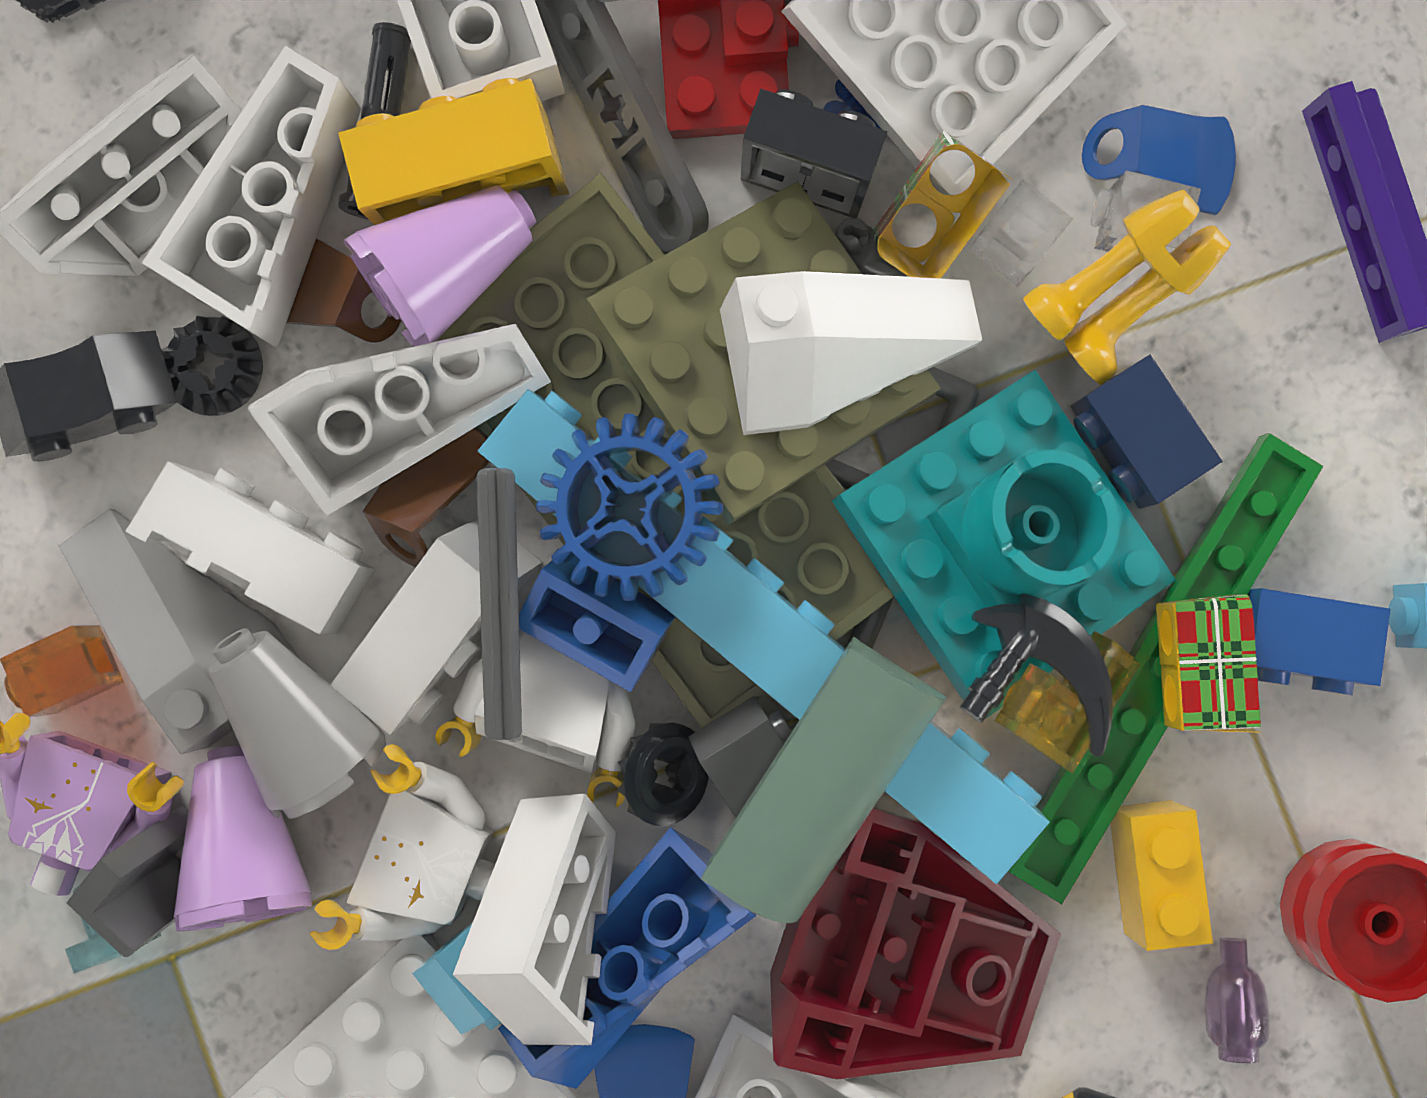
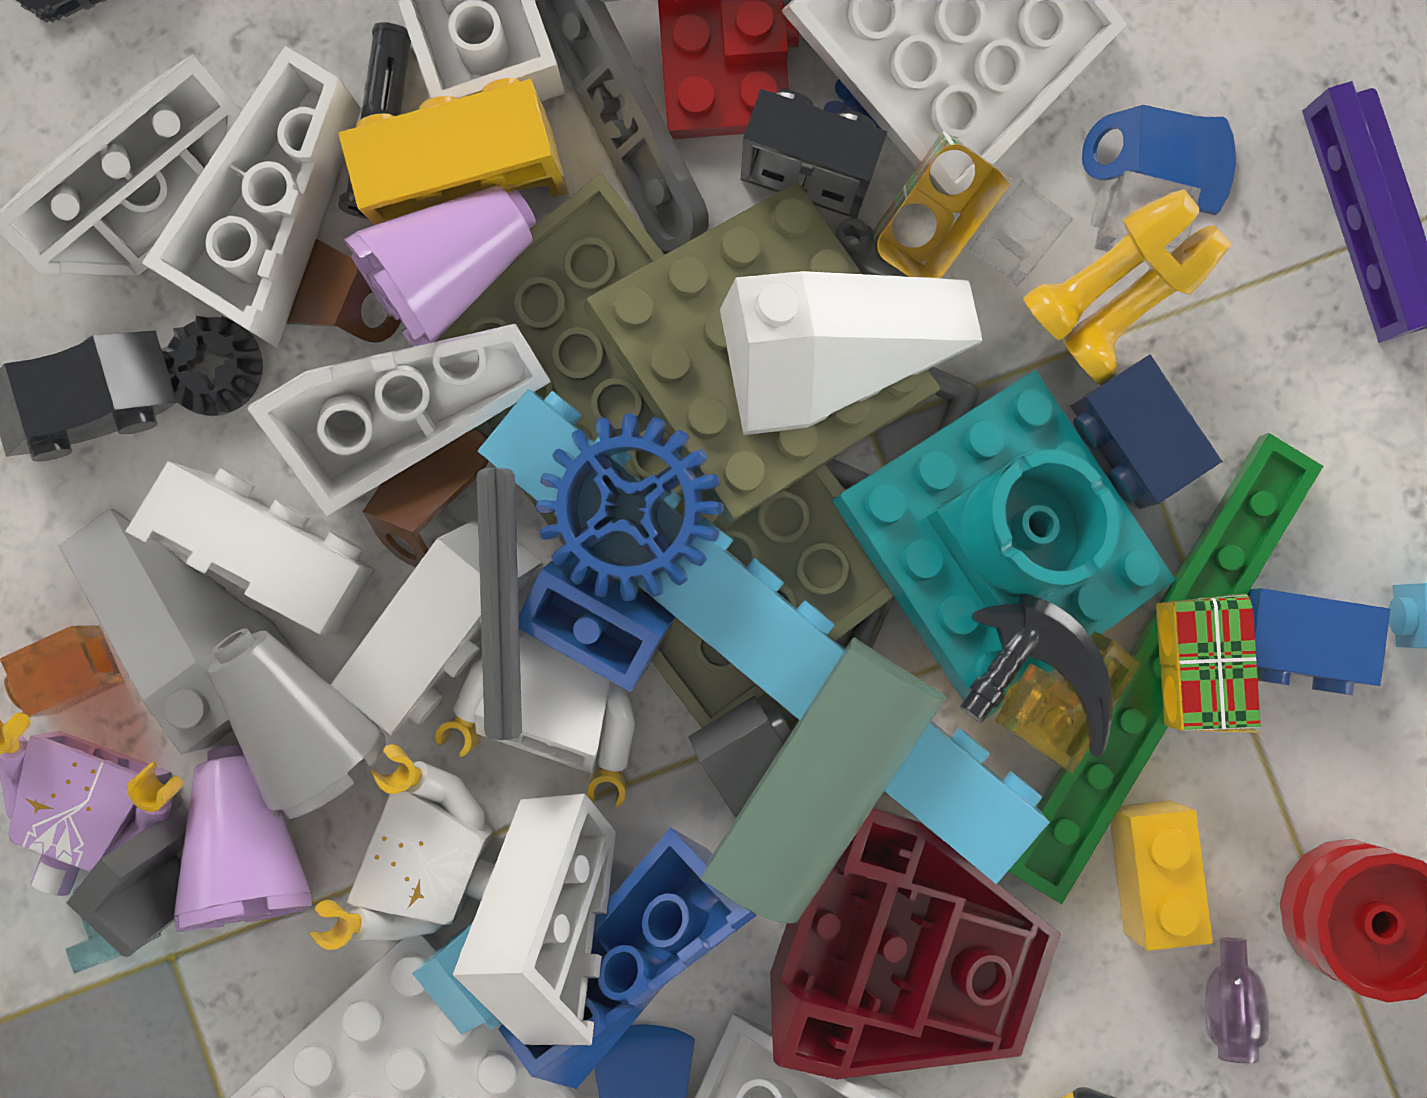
(657, 802): black gear -> none

